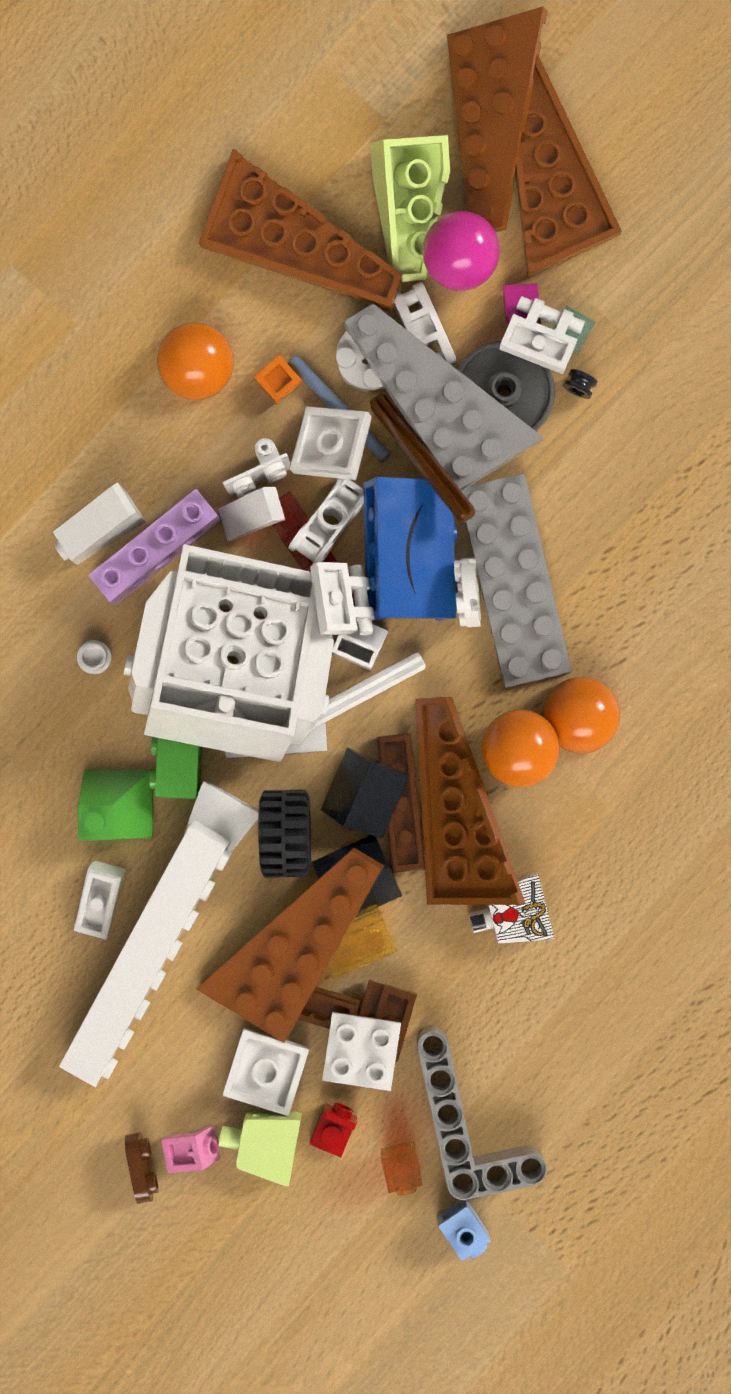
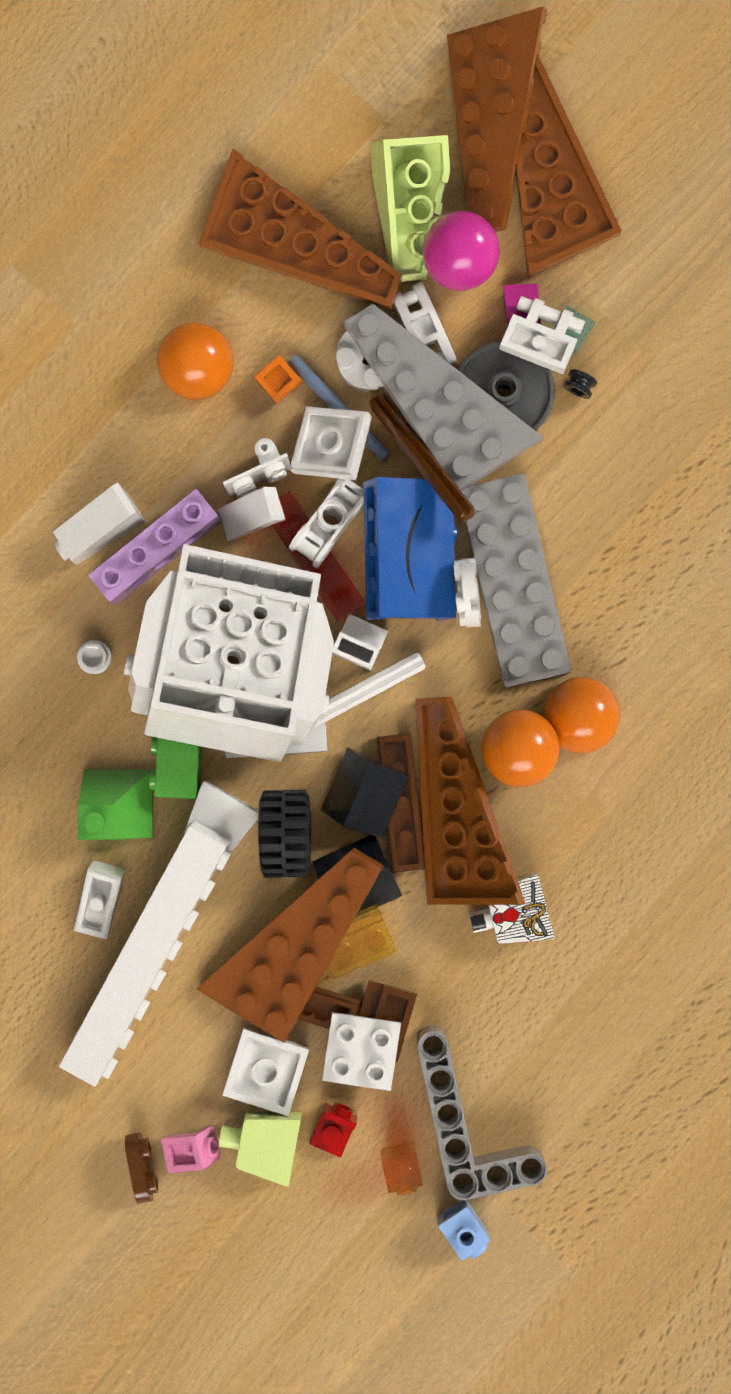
(334, 598): white plate -> none

